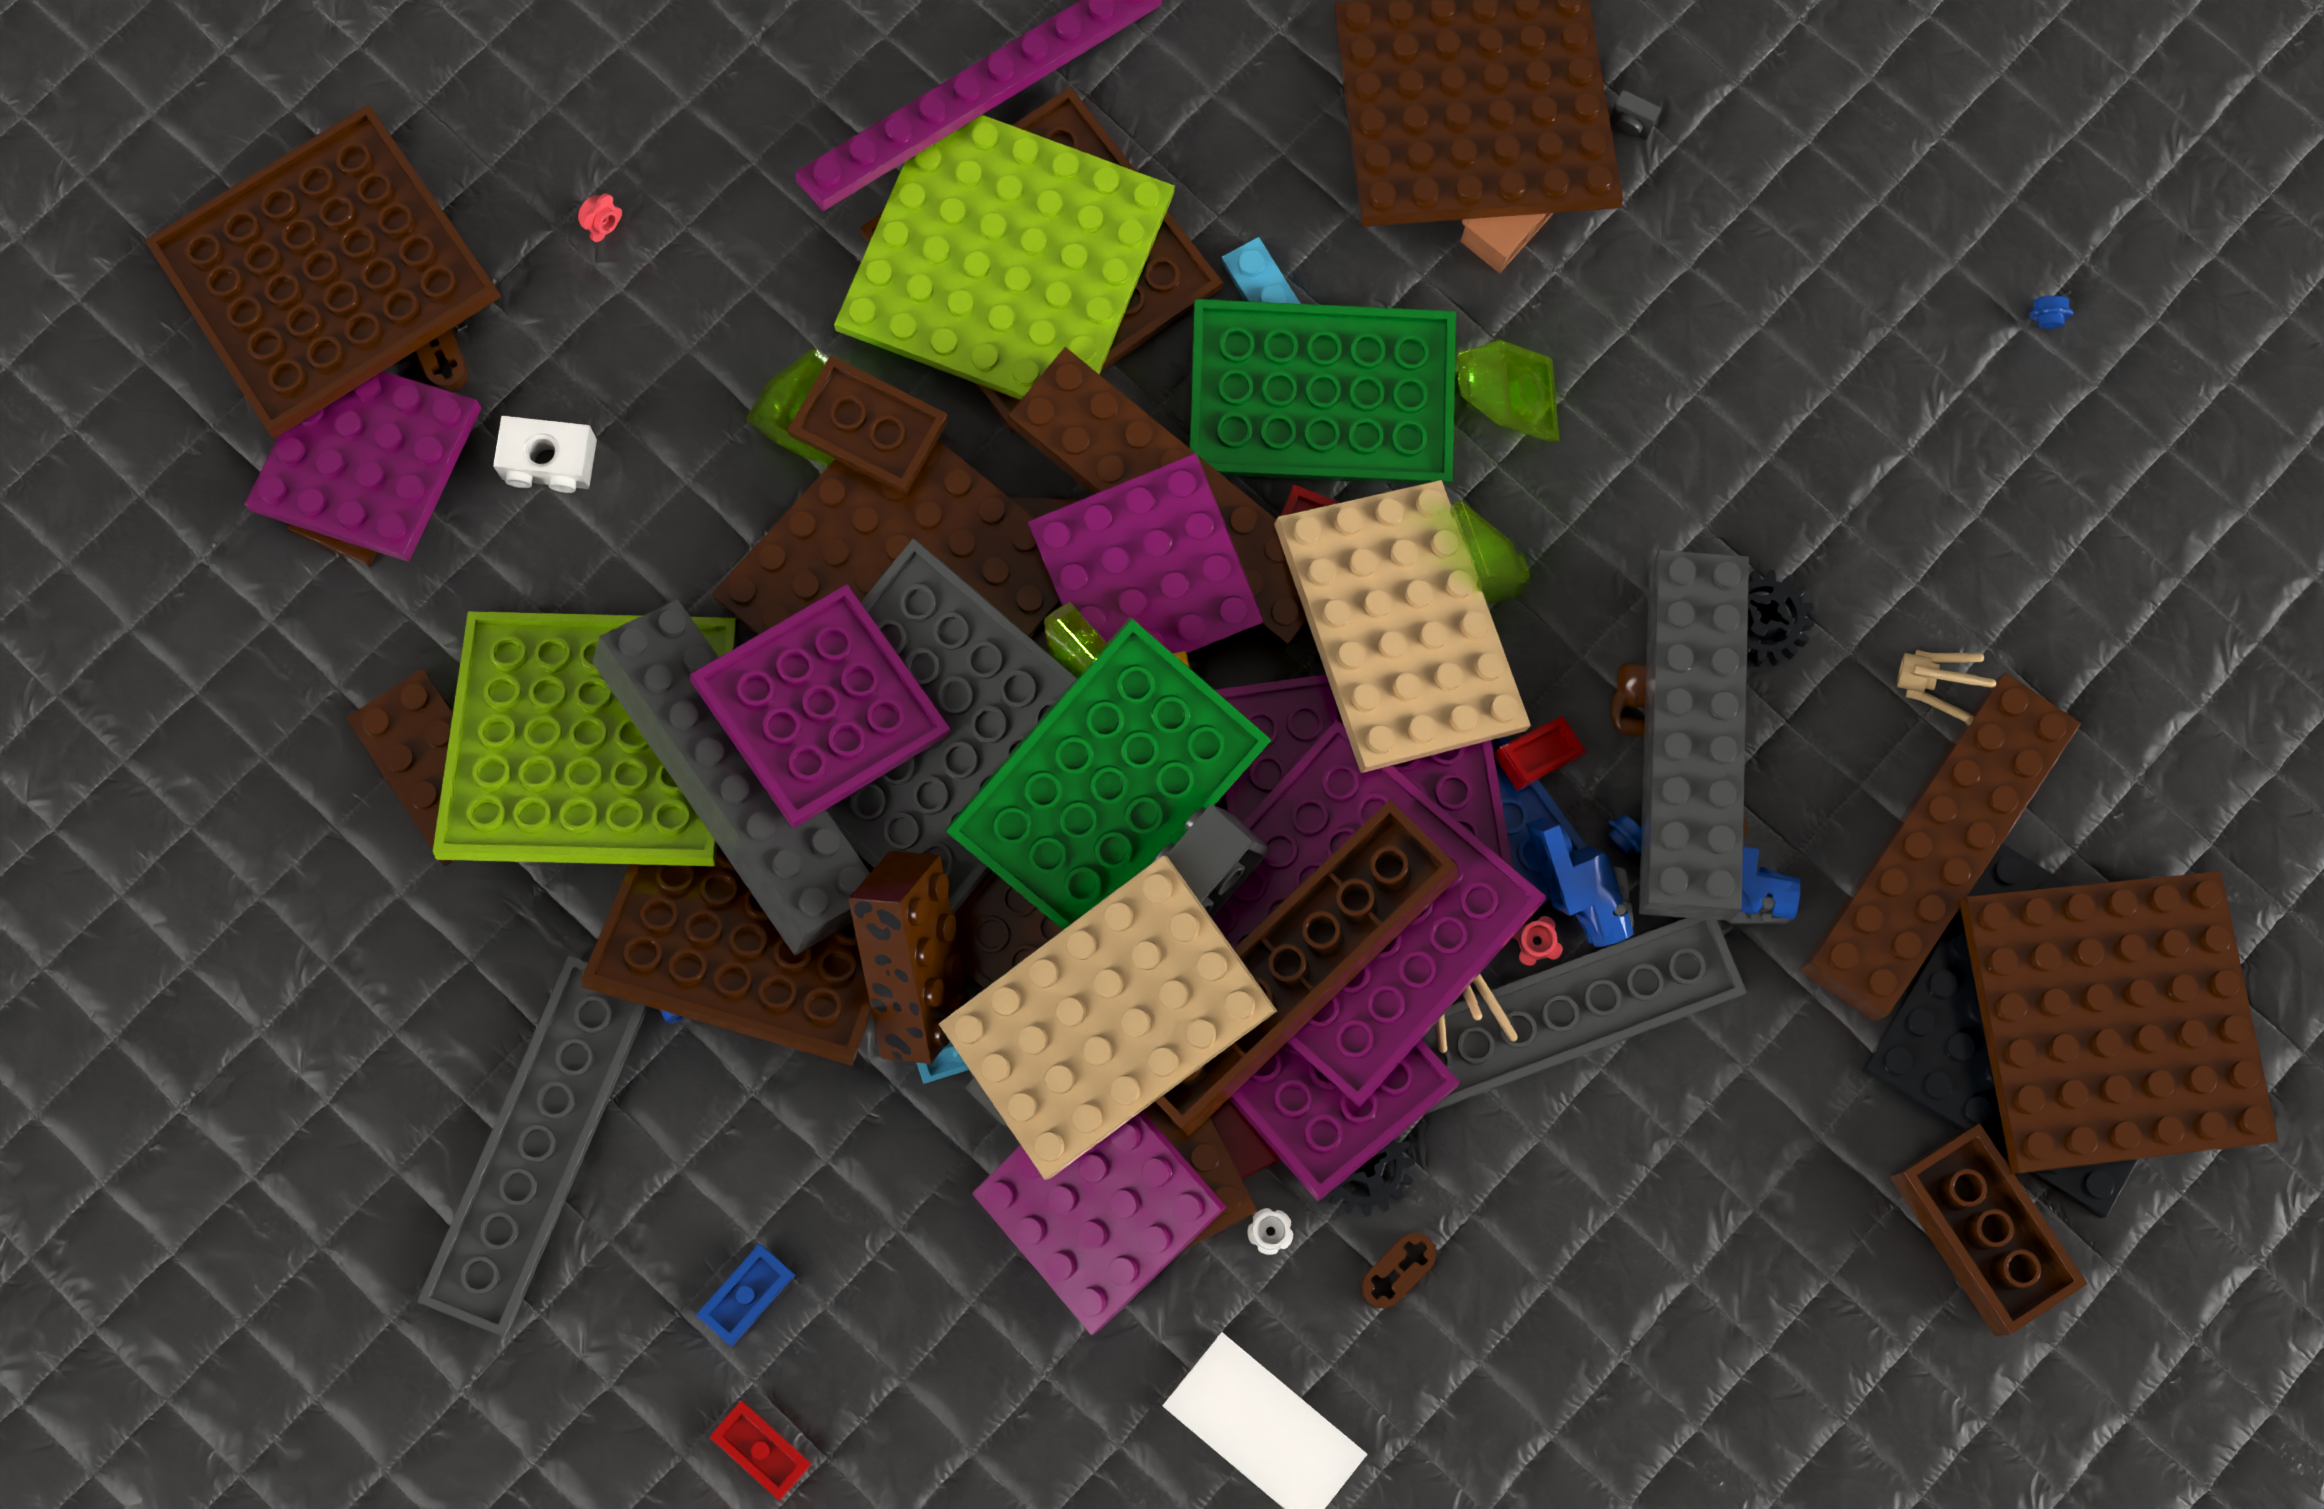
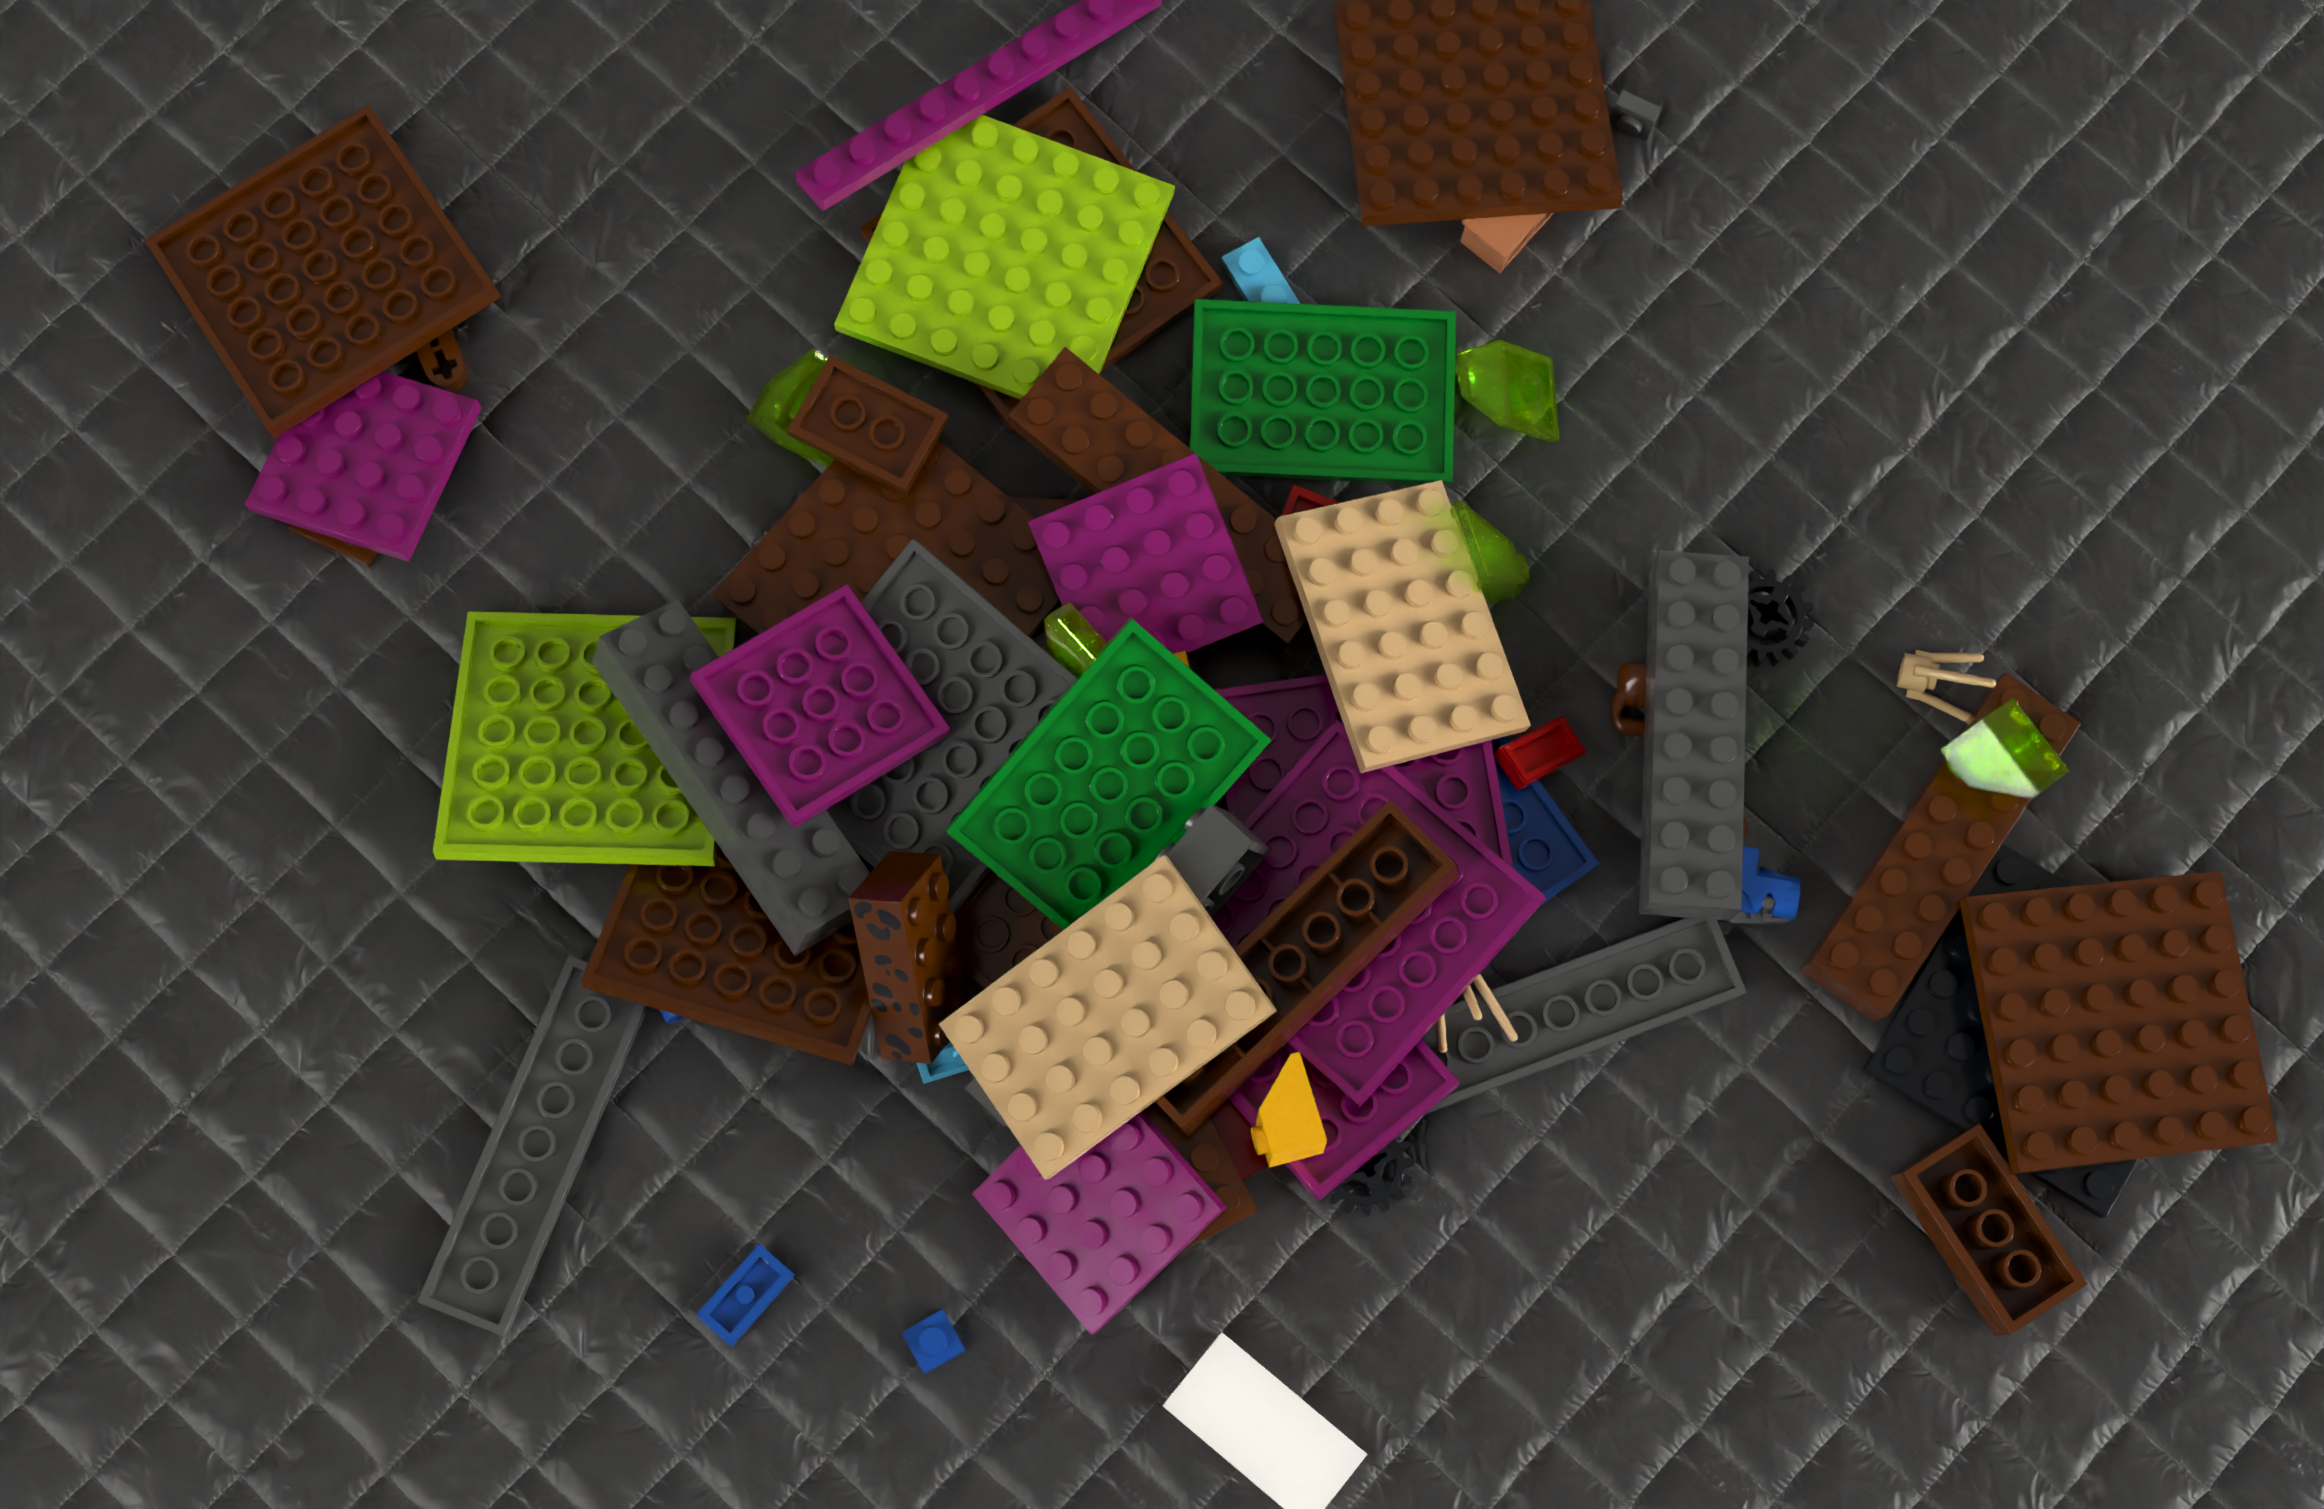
(409, 742): reddish brown plate -> none
(525, 438): white brick -> none
(599, 216): coral plate -> none
(760, 1450): red plate -> none
(933, 1341): none -> blue plate
(1257, 1231): white plate -> none
(1288, 1119): none -> yellow slope
(1389, 1263): reddish brown beam -> none
(1549, 947): coral plate -> none
(1583, 884): blue plate -> none
(1625, 834): blue plate -> none
(2005, 754): none -> clear neon green slope
(2051, 311): blue plate -> none

